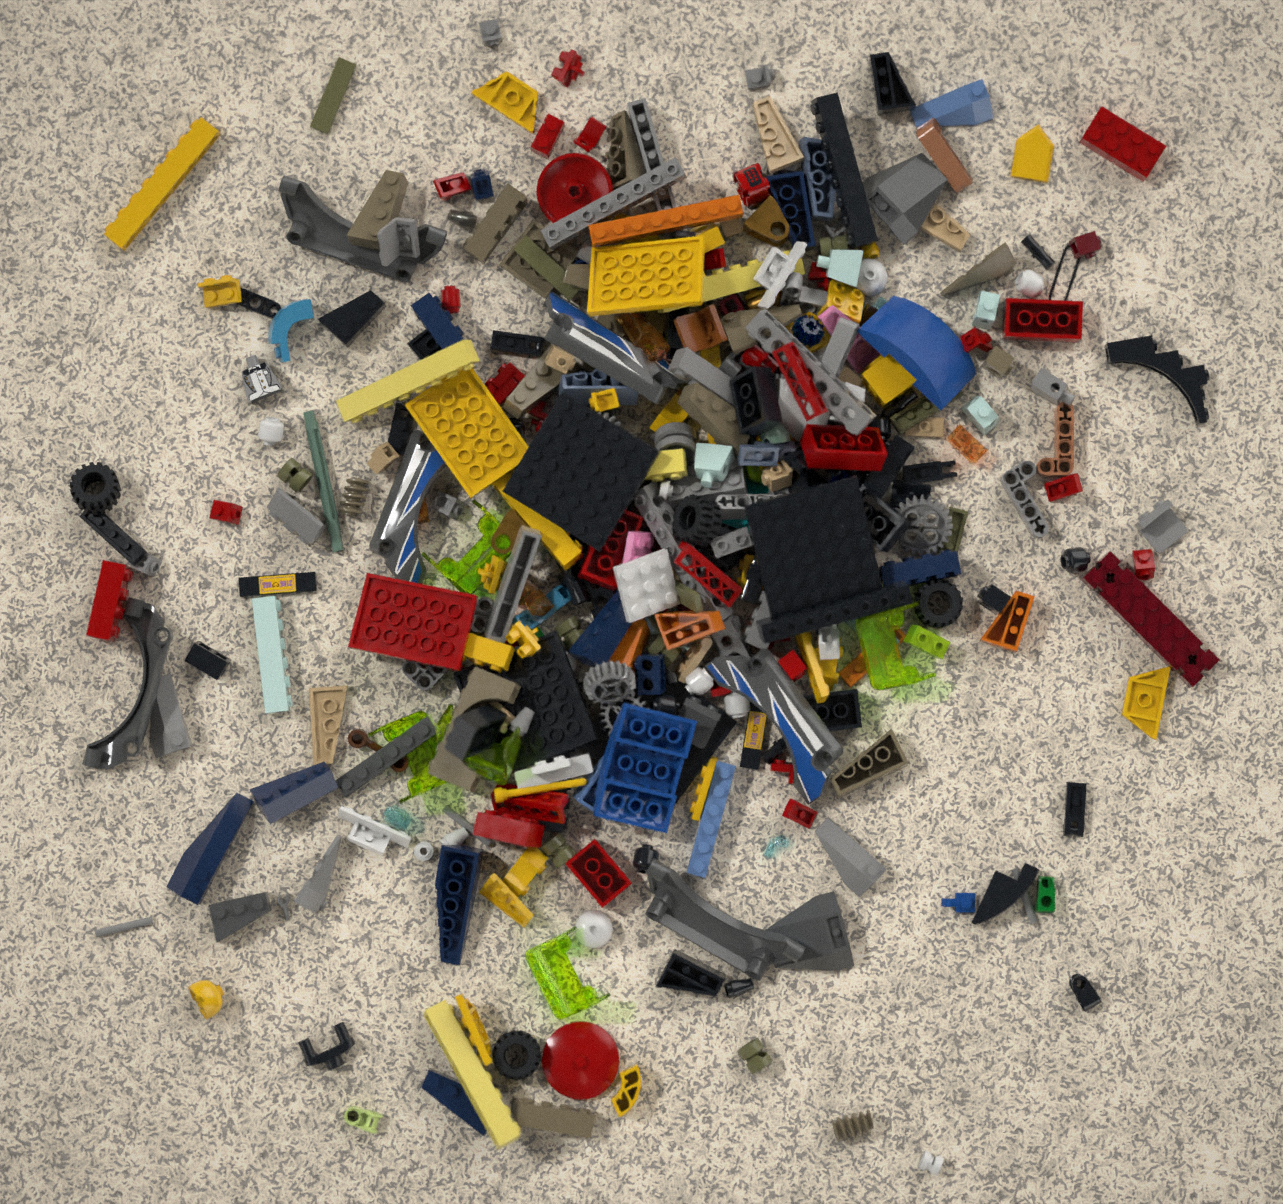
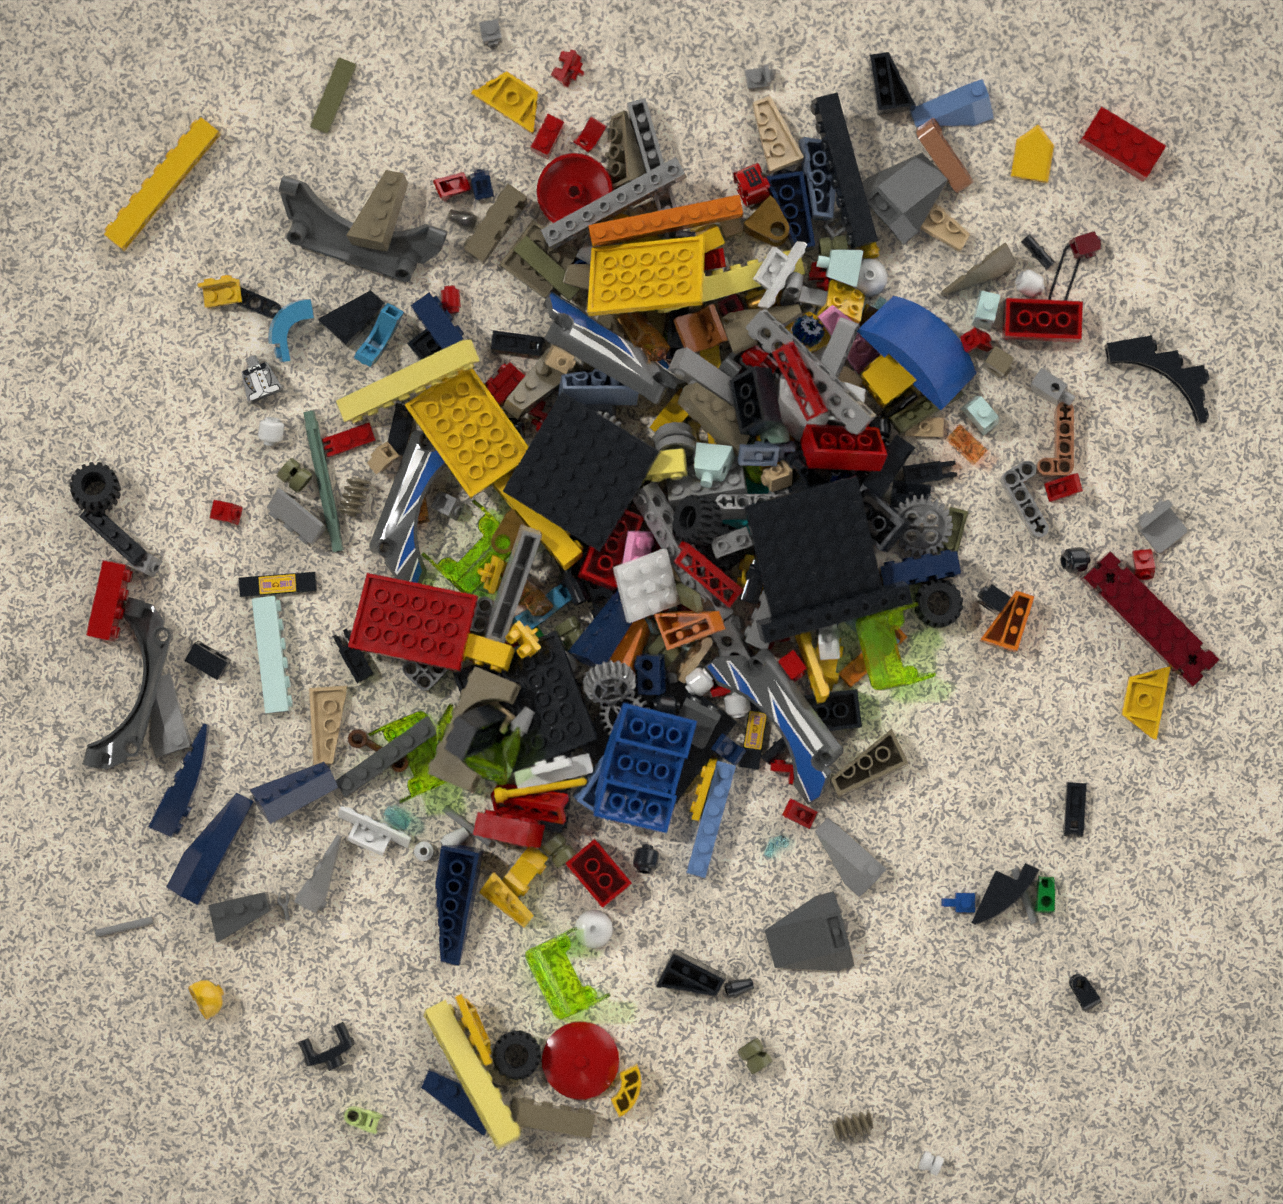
(178, 798): none -> dark blue wedge
(349, 439): none -> red hinge
(354, 659): none -> black hinge
(380, 335): none -> dark azure arch
(398, 239): light grey bracket -> none
(604, 400): yellow bracket -> none
(666, 489): white plate -> none
(713, 930): dark grey panel -> none
(728, 749): none -> dark blue bracket
(926, 641): lime brick -> none

